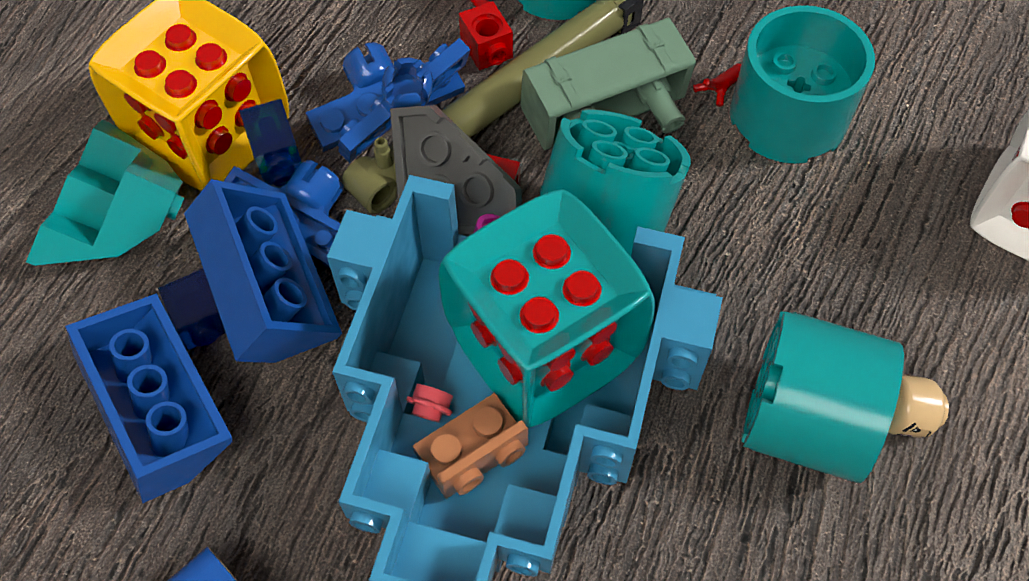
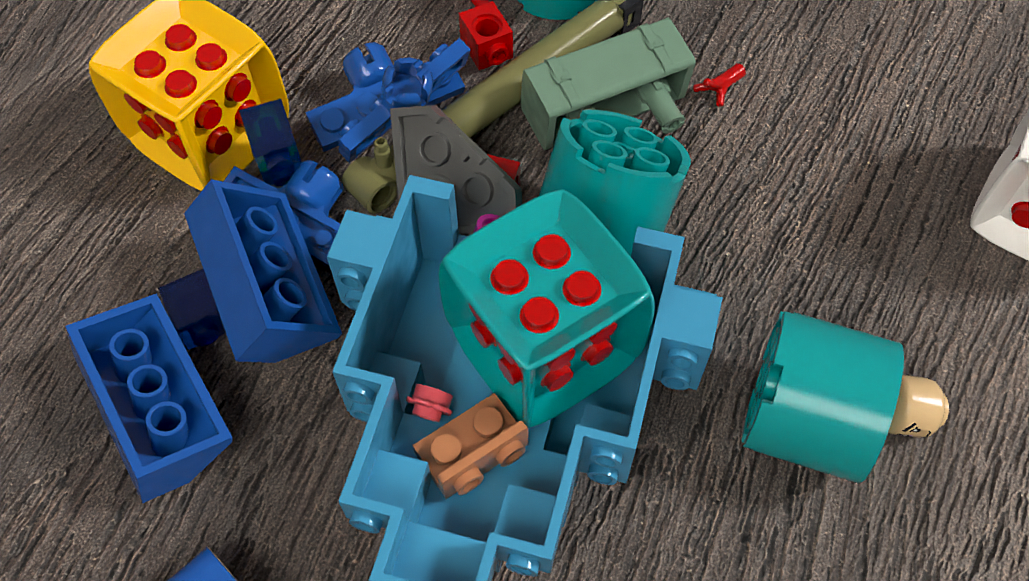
(108, 201): teal brick -> none
(801, 82): teal brick -> none

